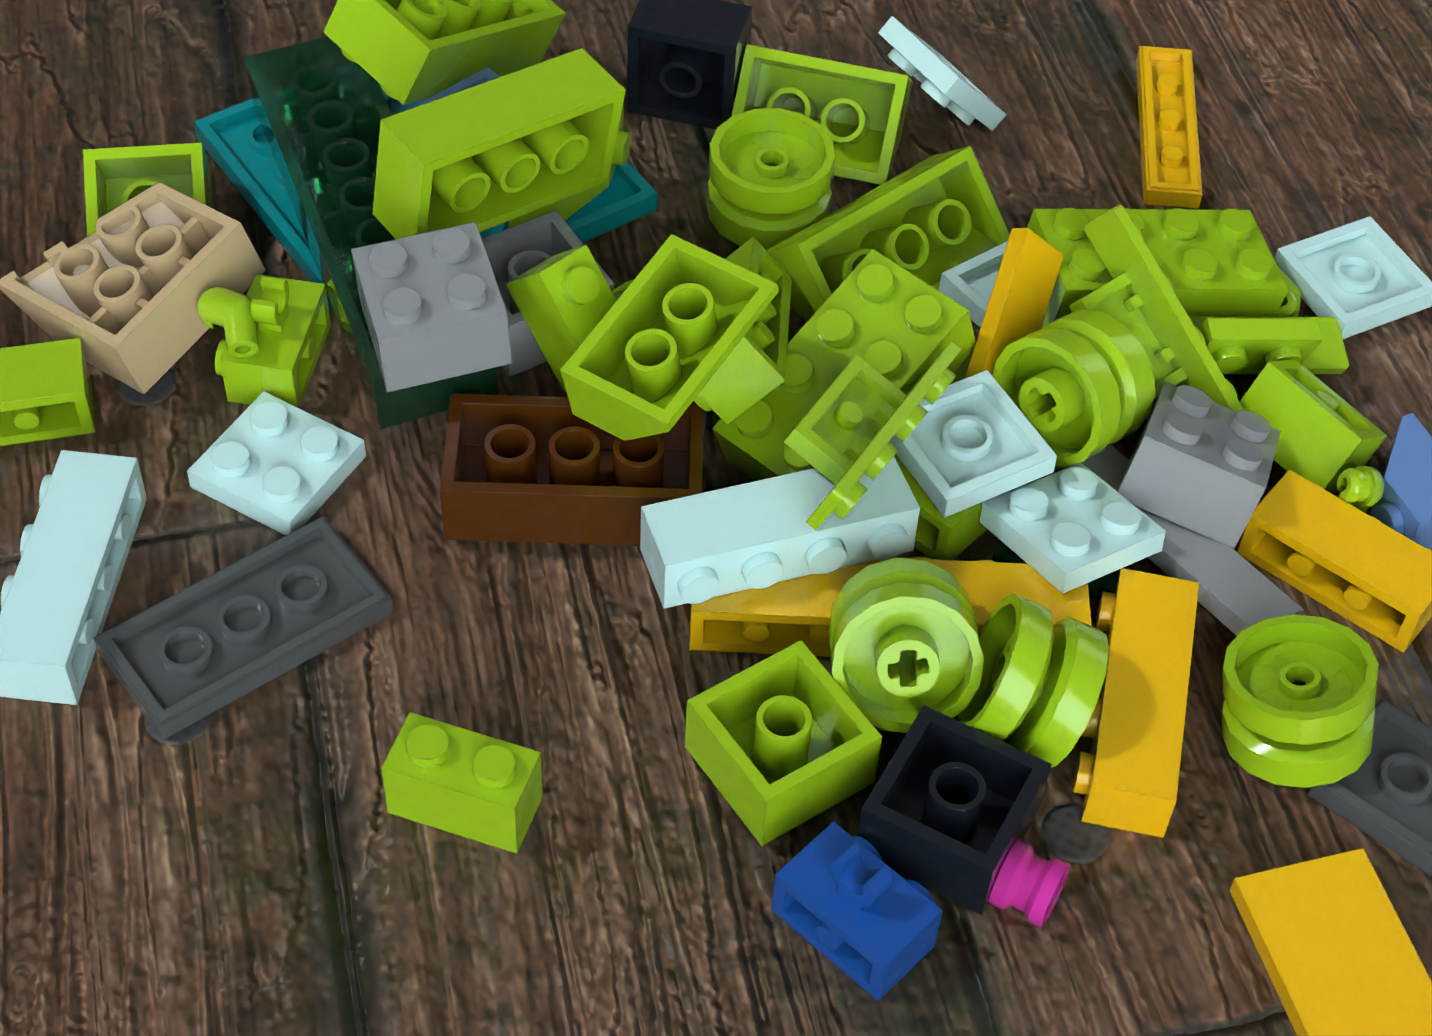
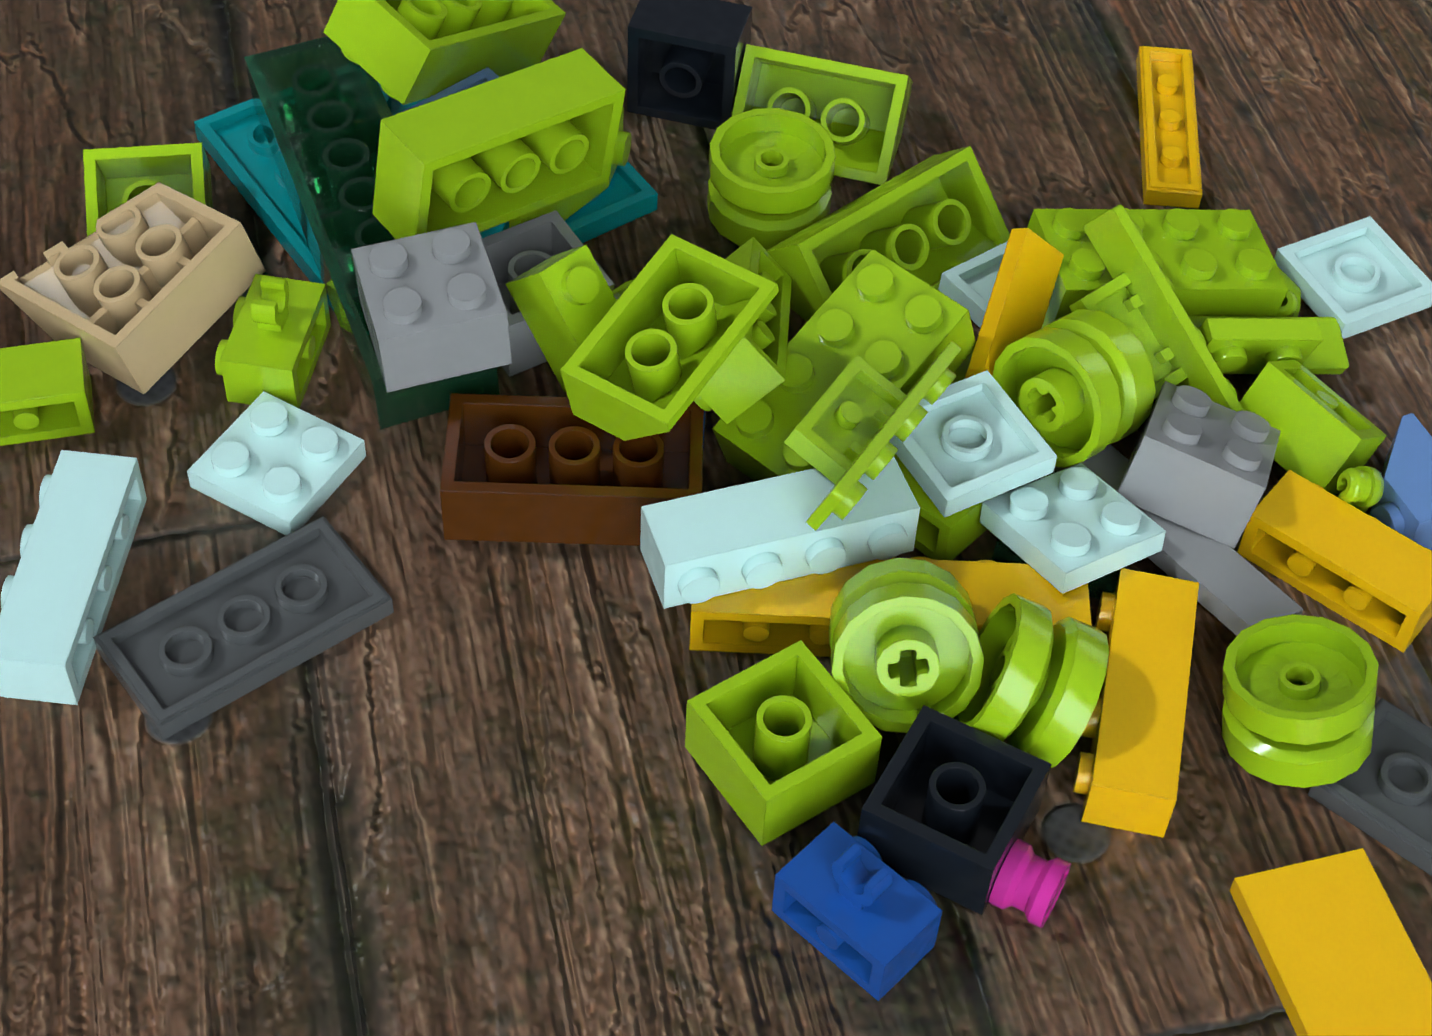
(233, 313): lime arm -> none
(463, 782): lime brick -> none
(939, 76): light aqua plate -> none

